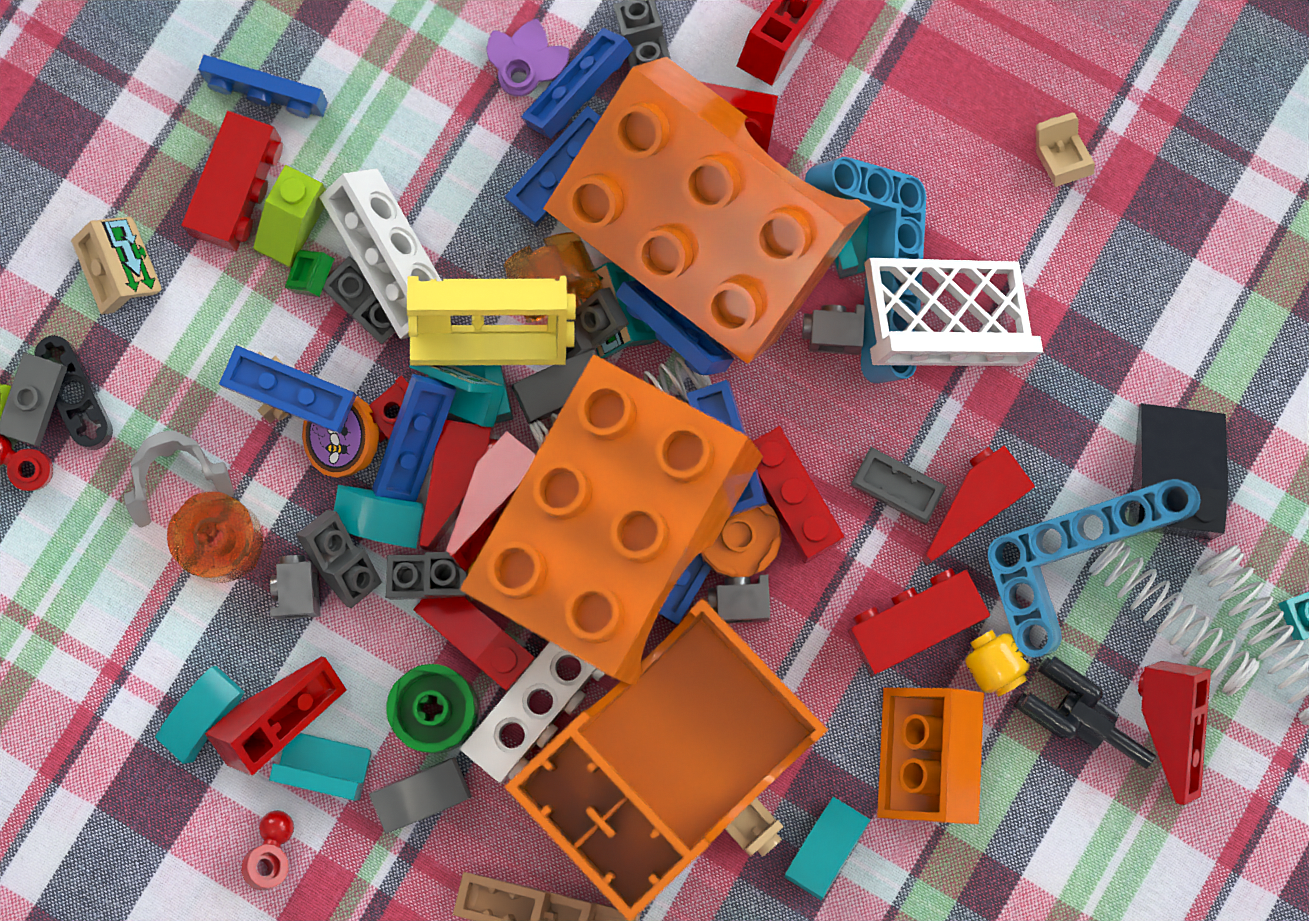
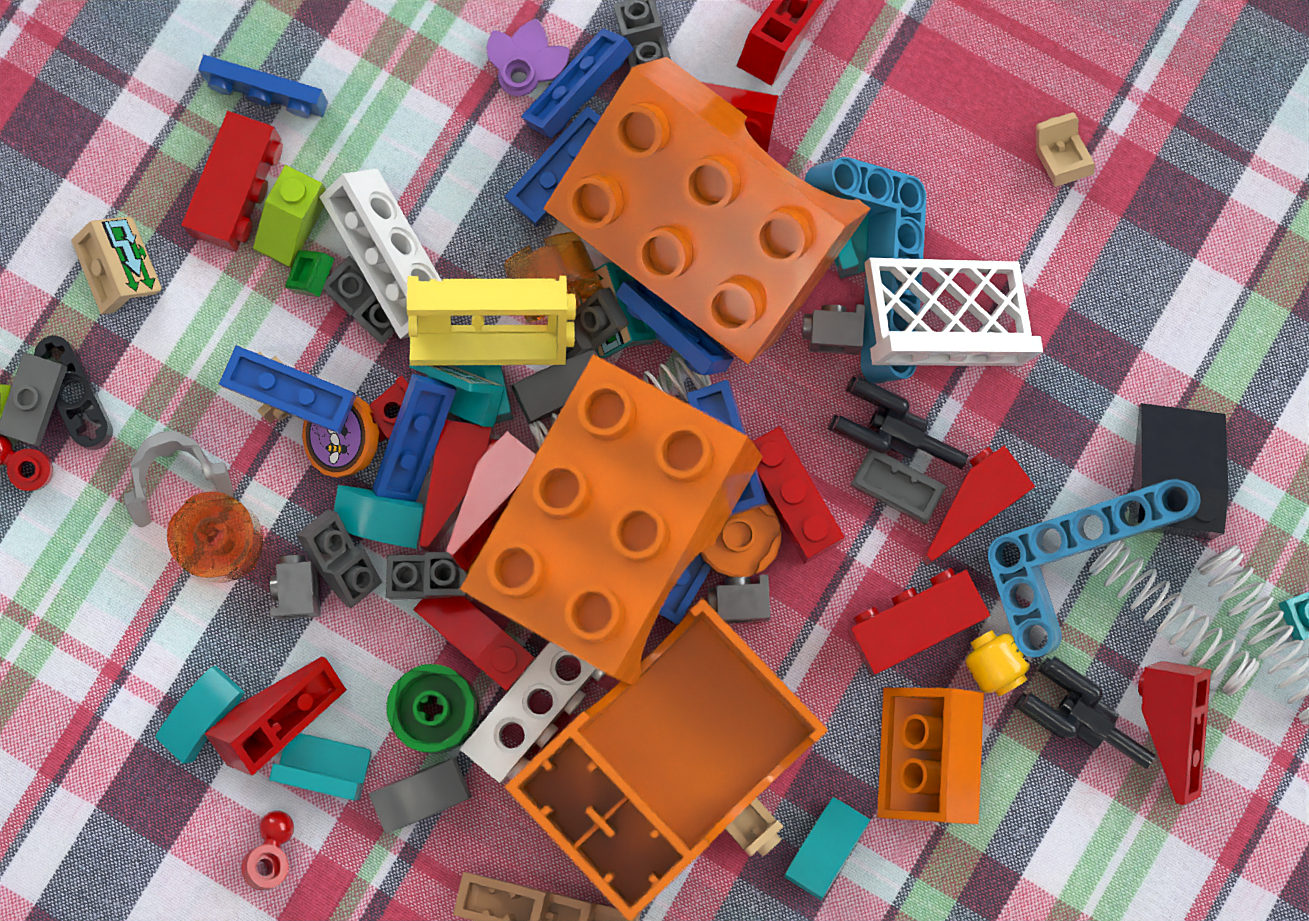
(892, 426): none -> black plant

